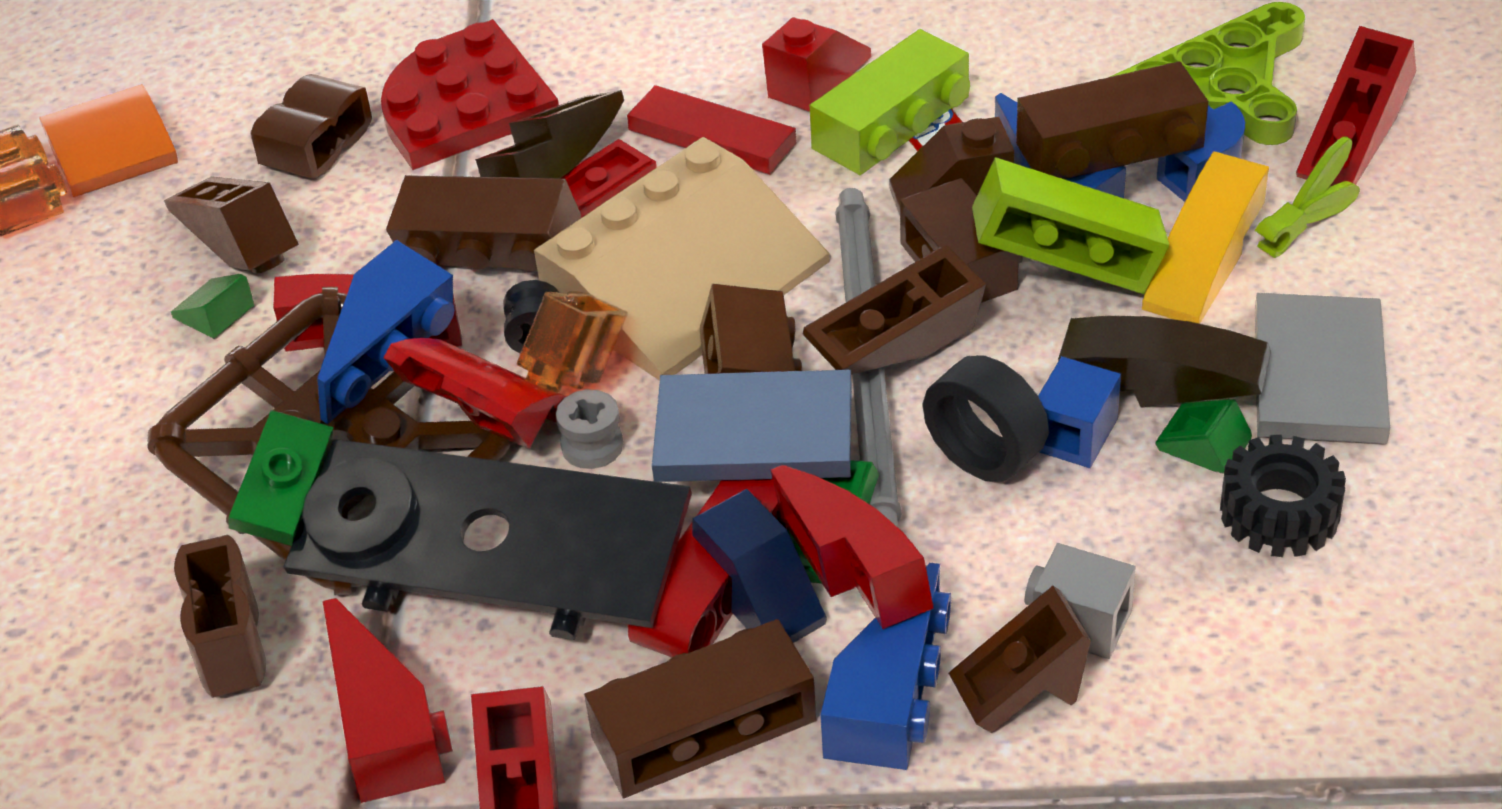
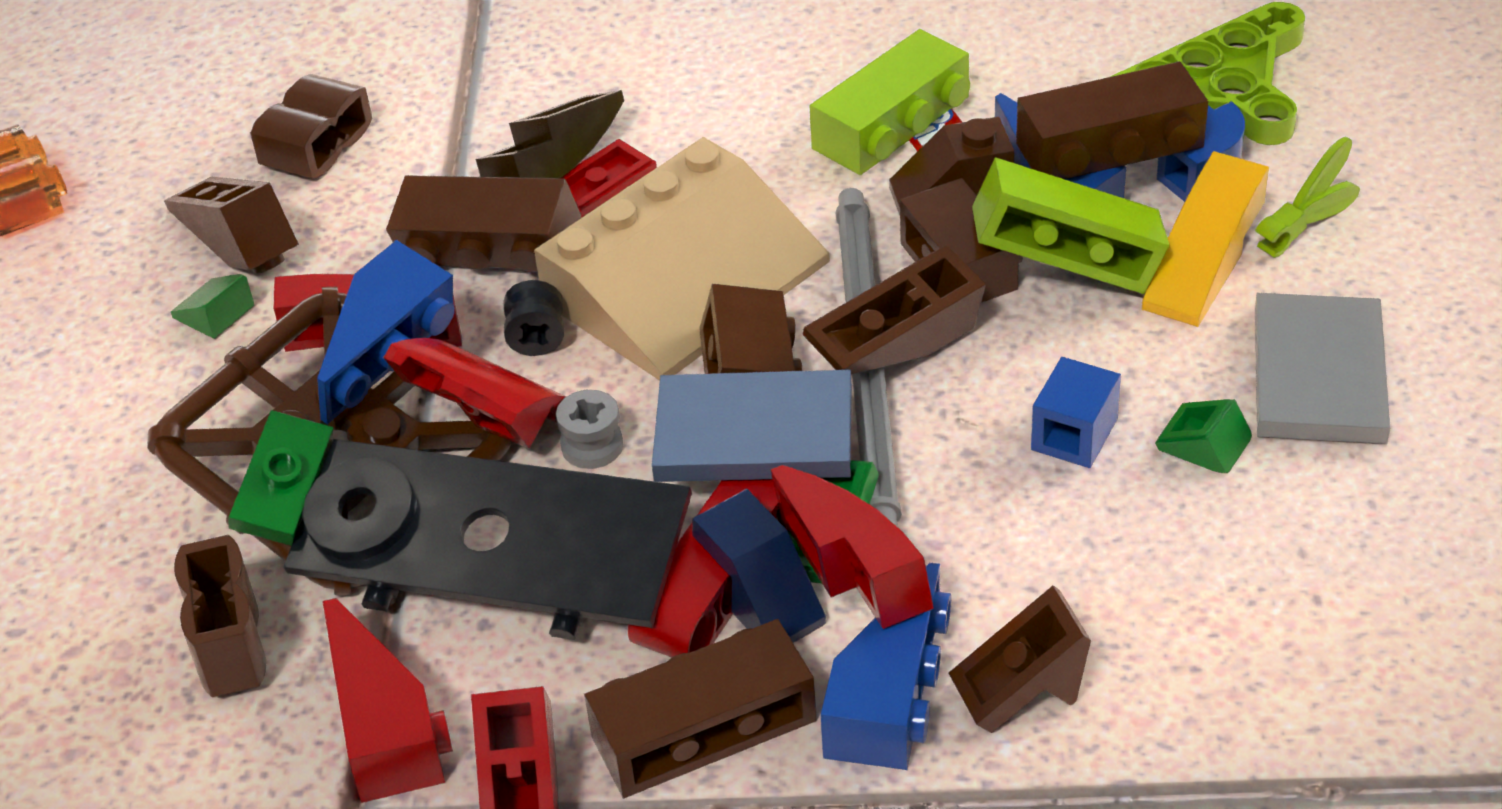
(109, 140): orange slope -> none
(460, 94): red plate -> none
(570, 340): clear orange brick -> none
(685, 119): red tile -> none
(809, 61): red slope -> none
(1007, 402): black tyre -> none
(1095, 589): light grey brick -> none
(1169, 357): dark brown slope -> none
(1277, 521): black tyre -> none
(1363, 101): red slope -> none

